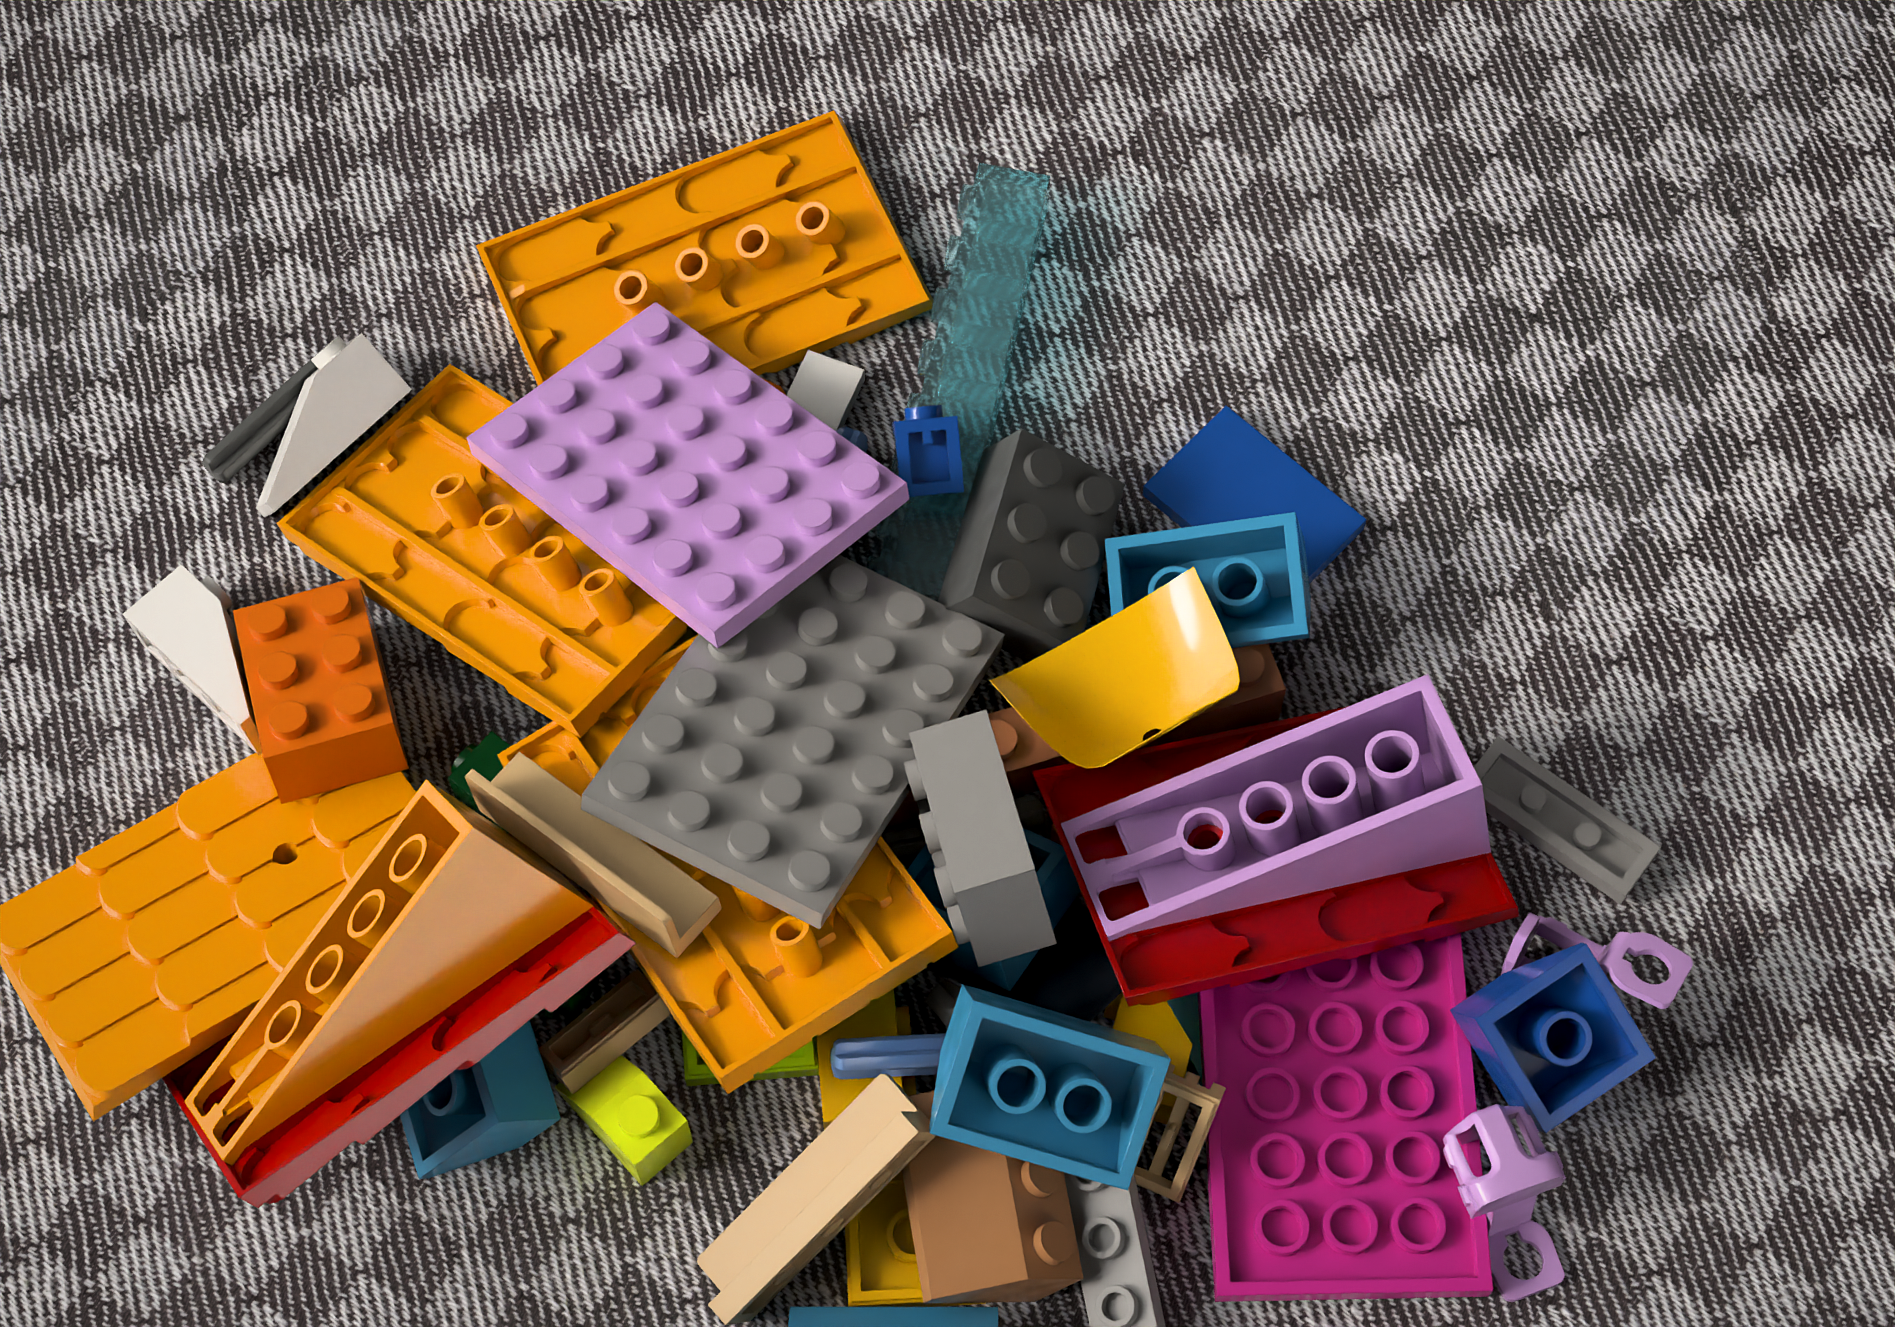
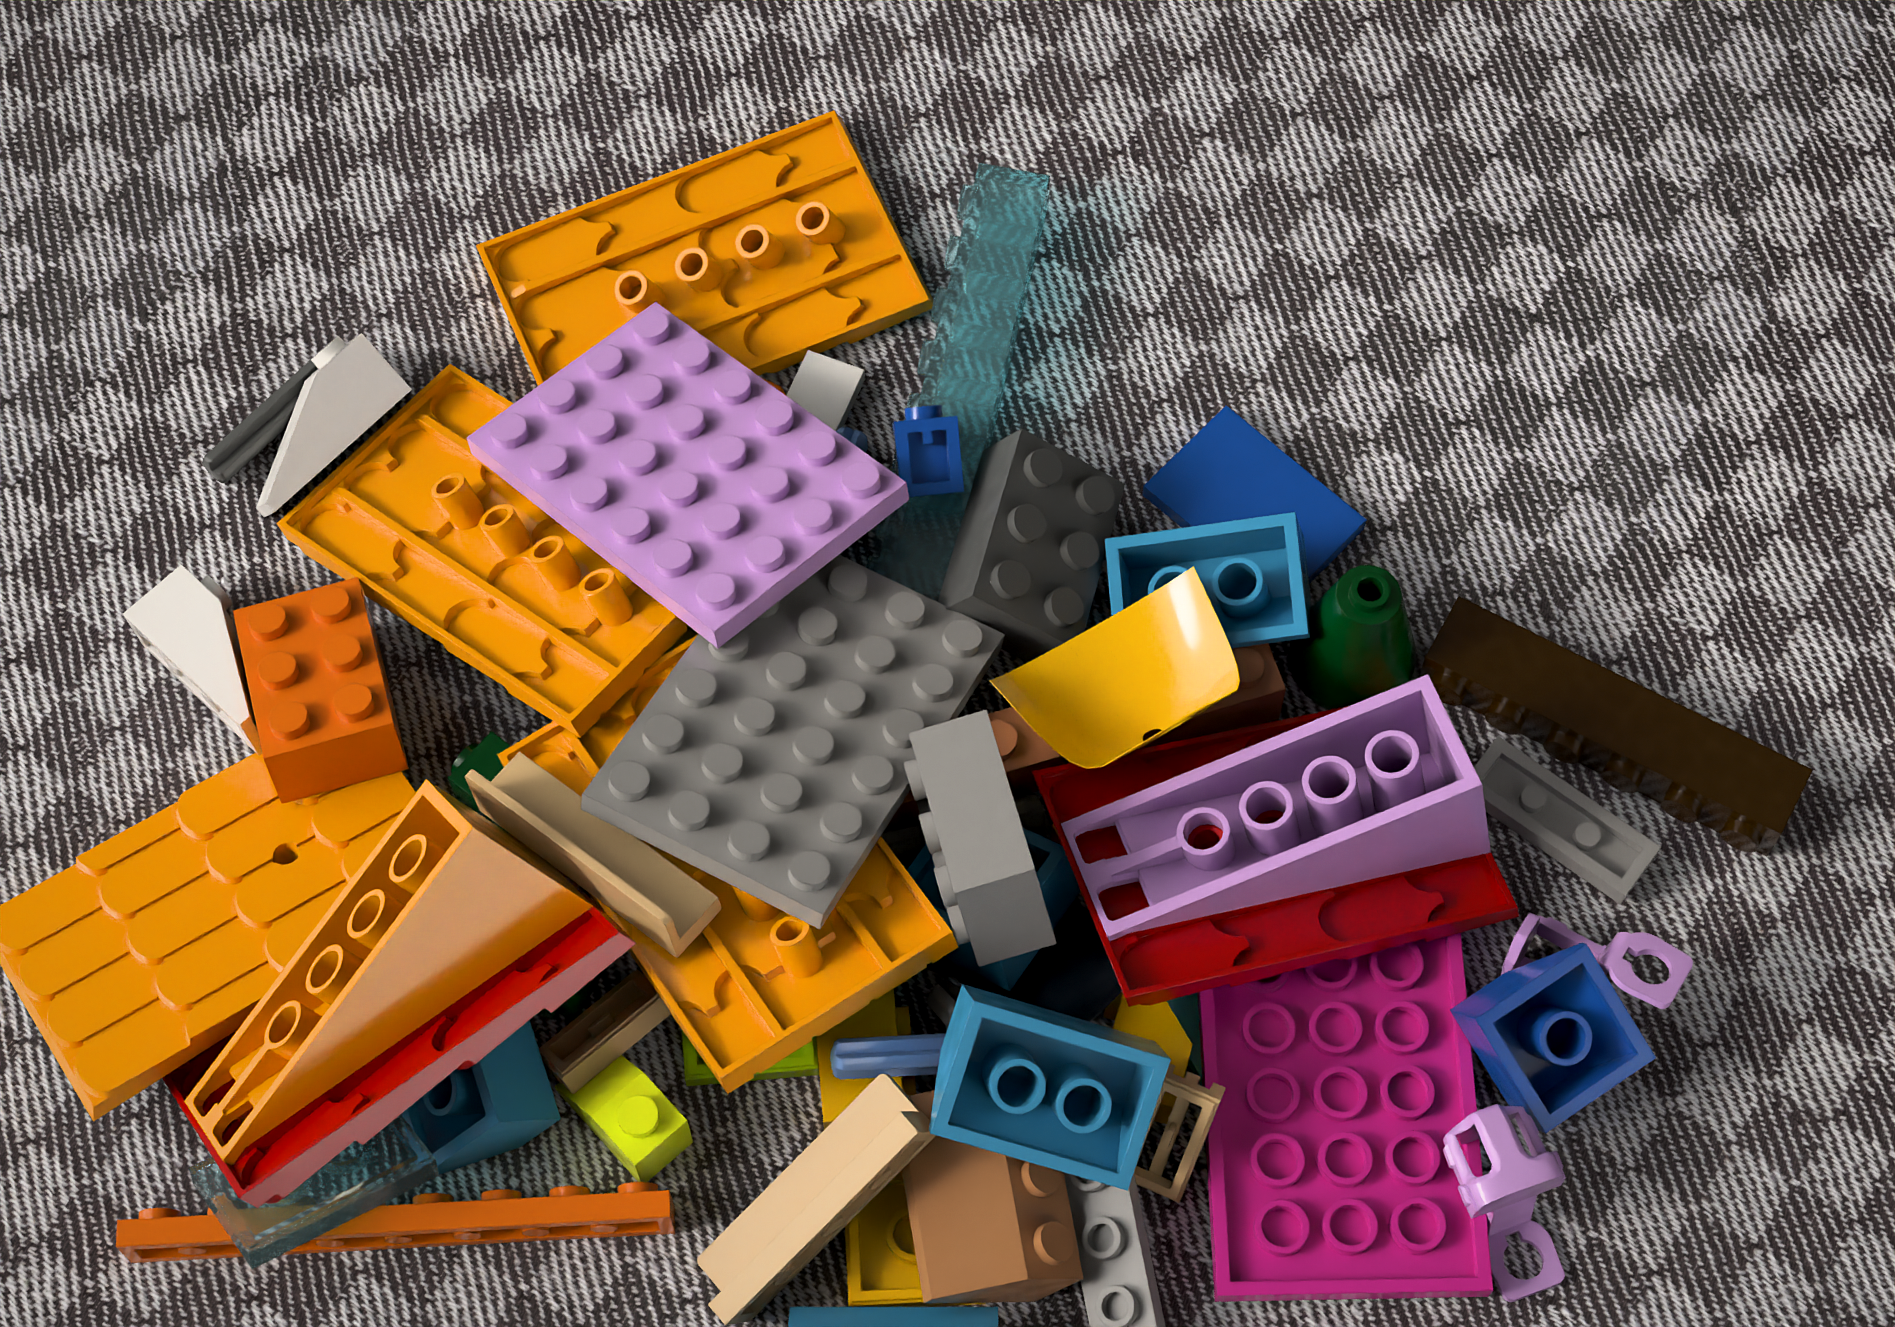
(337, 1193): none -> clear light blue tile
(427, 1222): none -> orange plate
(1356, 641): none -> dark green cone
(1614, 727): none -> dark brown brick

